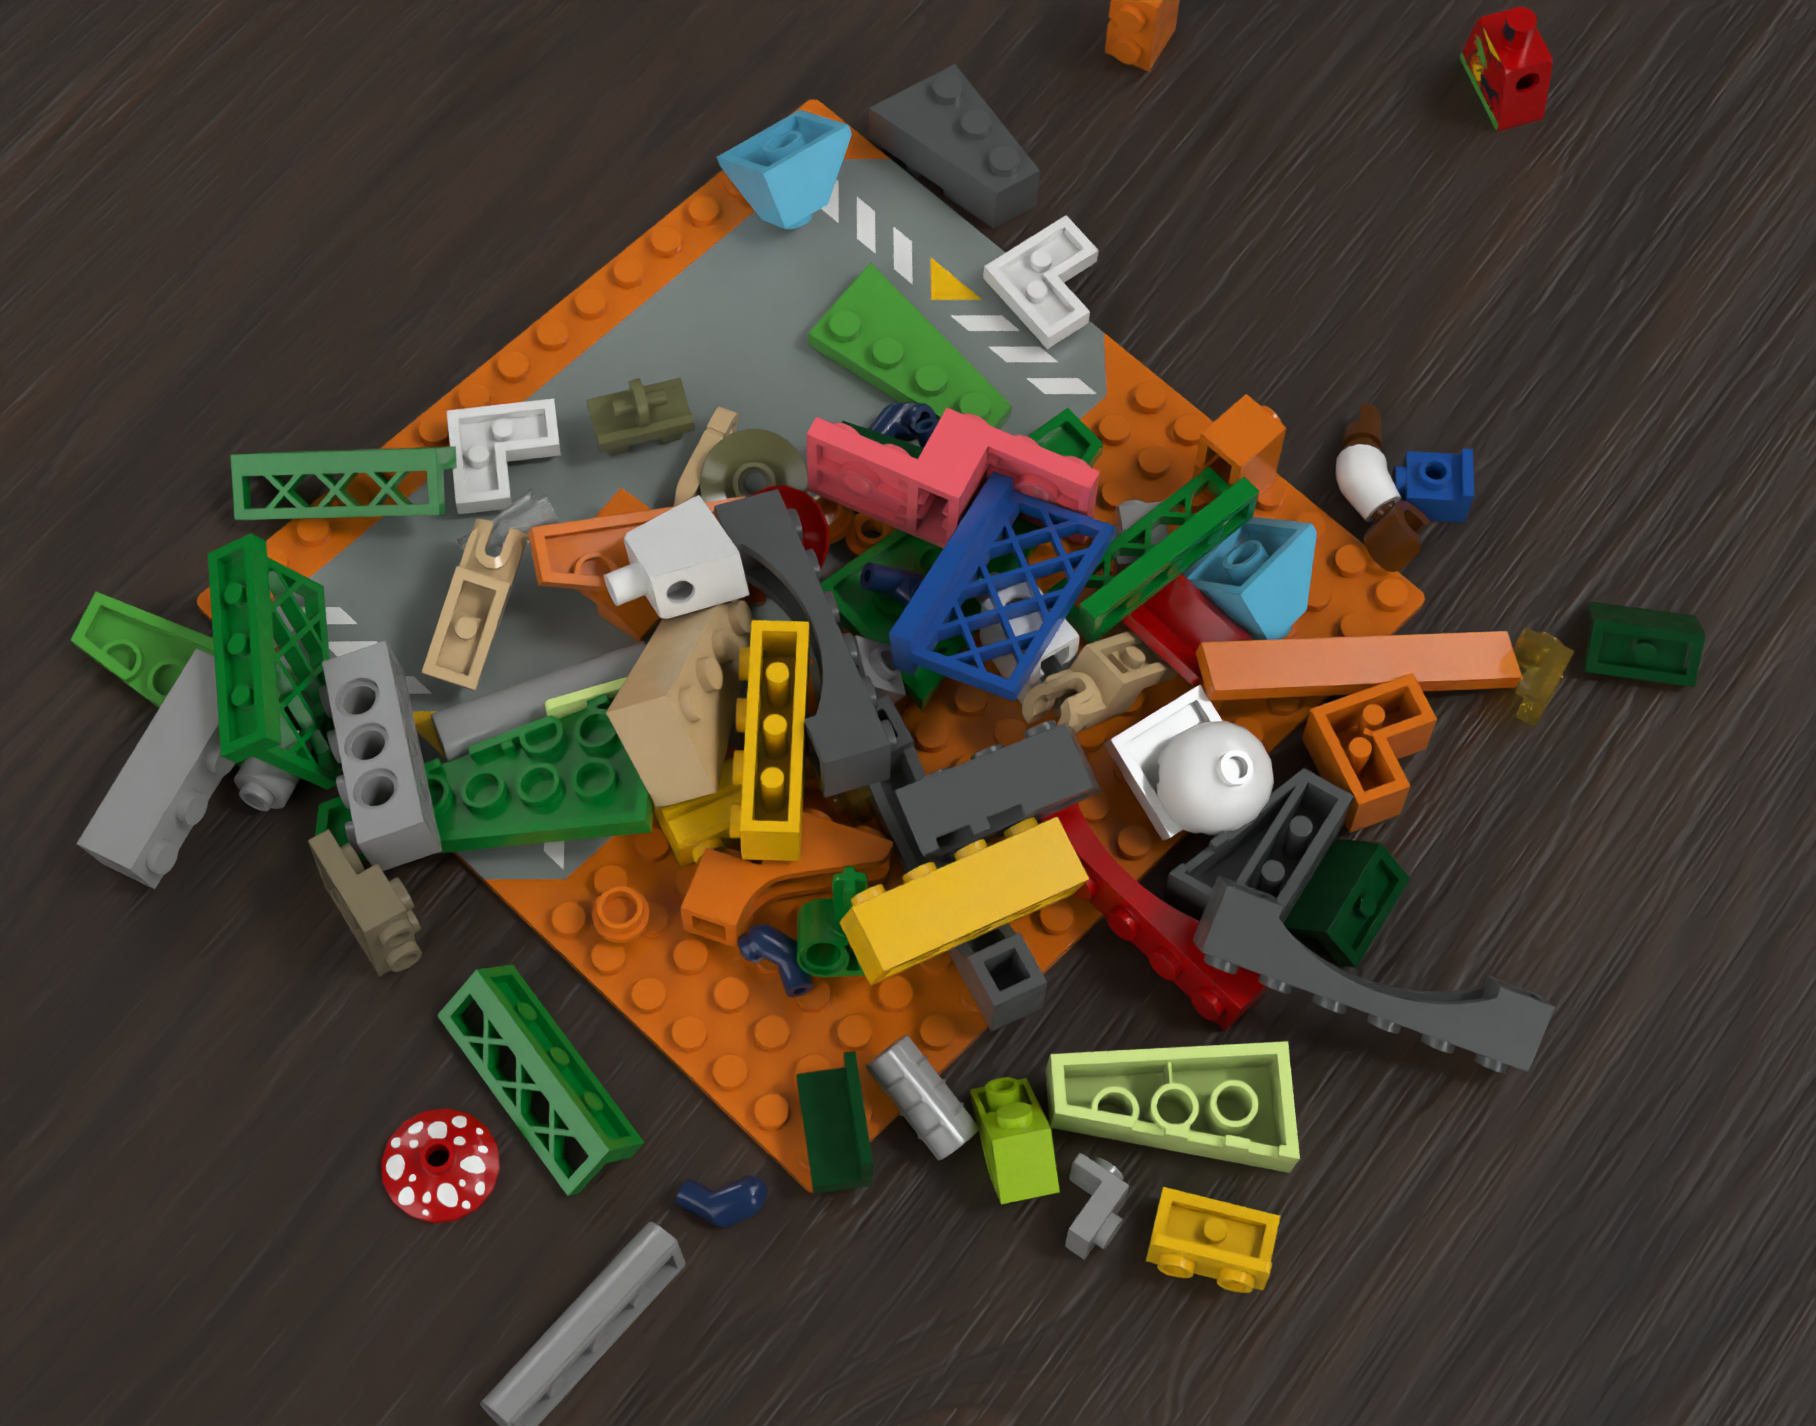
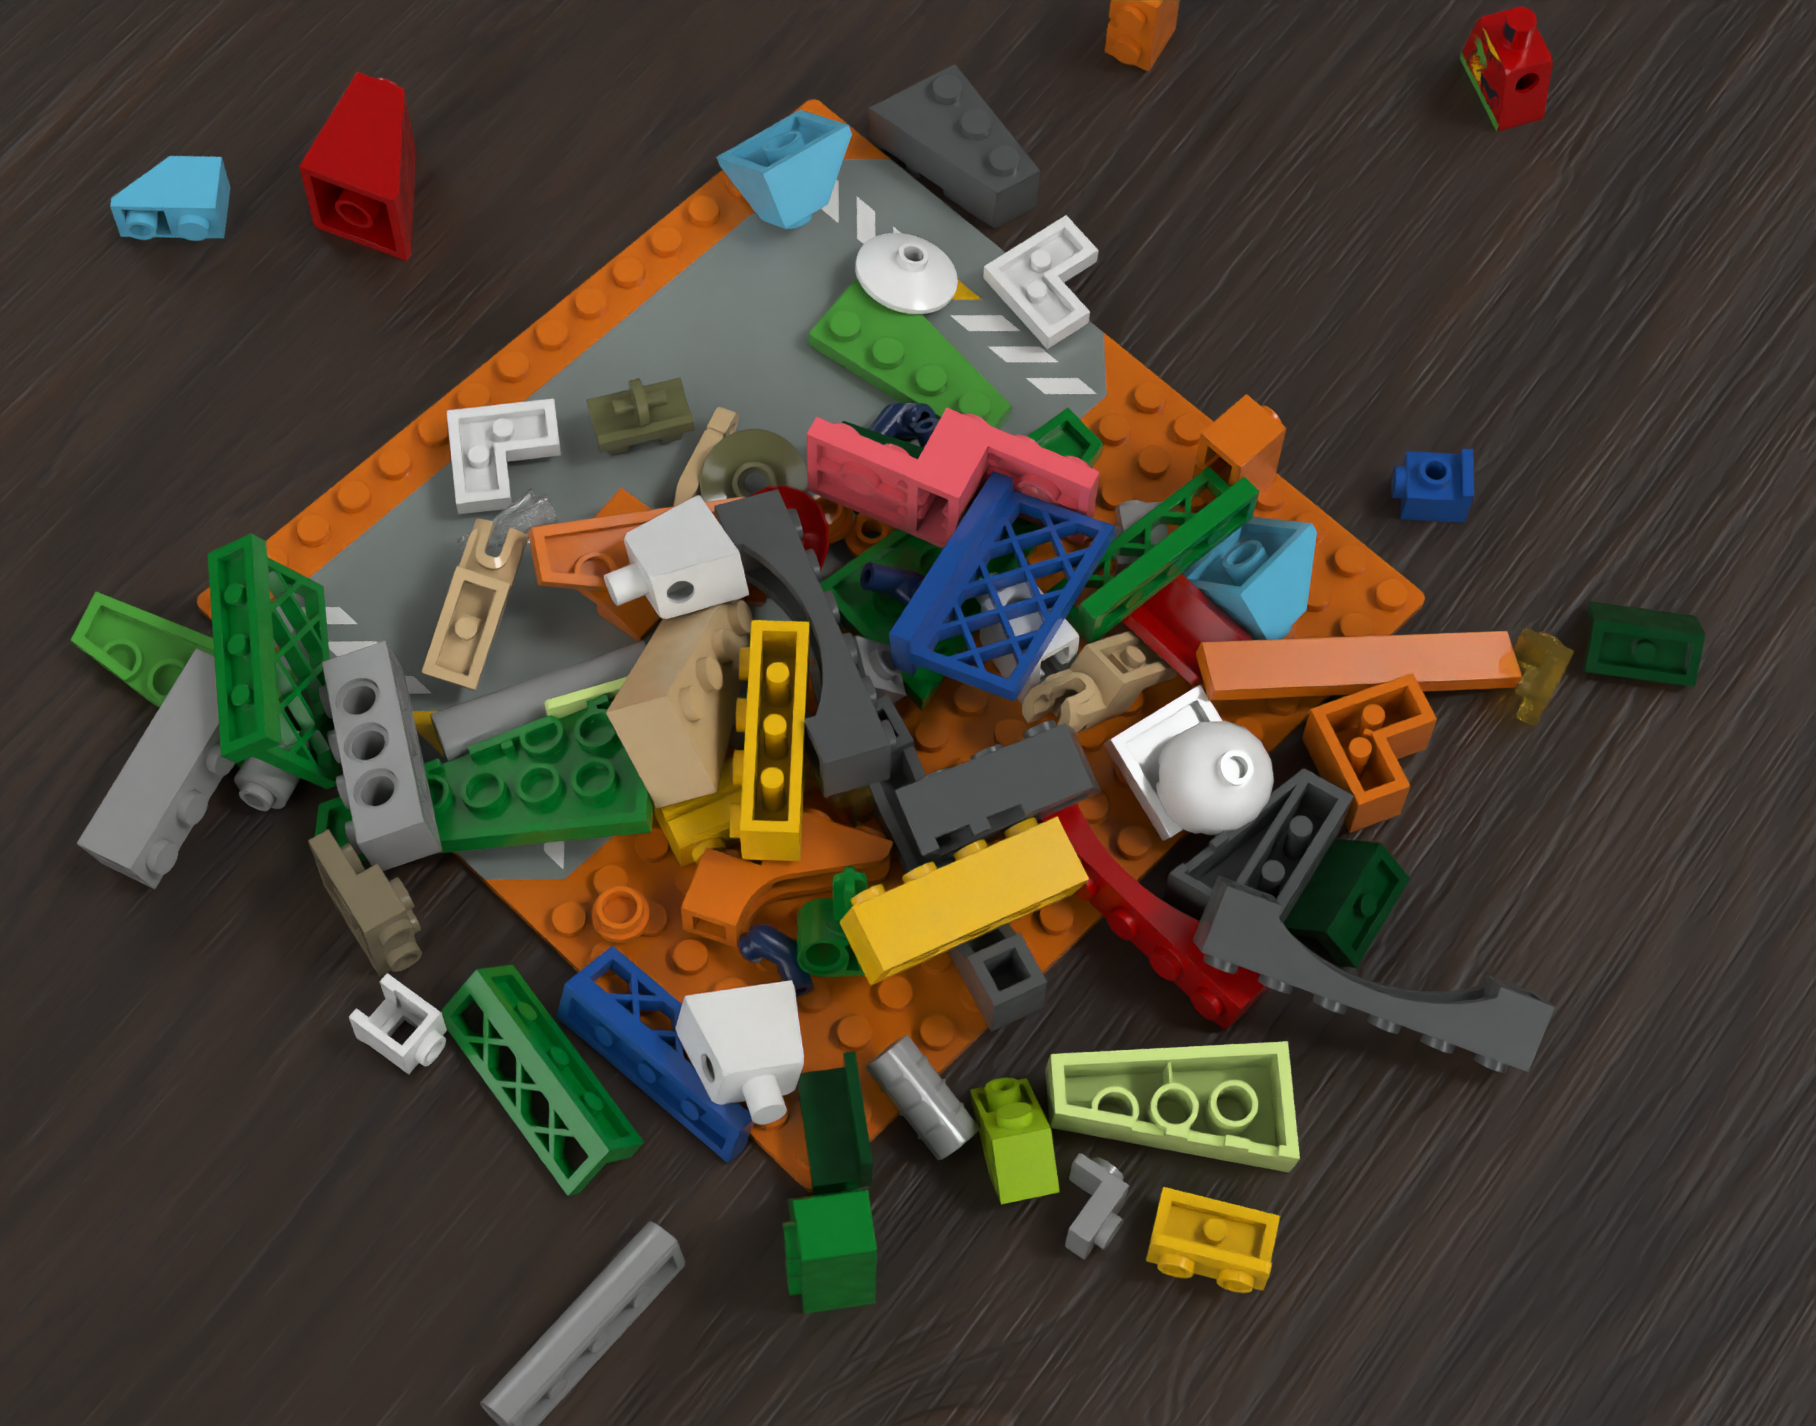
(175, 200): none -> medium azure slope
(350, 462): green fence -> none
(364, 168): none -> red slope
(401, 1005): none -> white window
(447, 1190): red dish -> none
(647, 1054): none -> blue fence
(726, 1206): dark blue arm -> none
(745, 1045): none -> white torso
(831, 1250): none -> green wedge
(906, 273): none -> white dish
(1371, 491): piece -> none

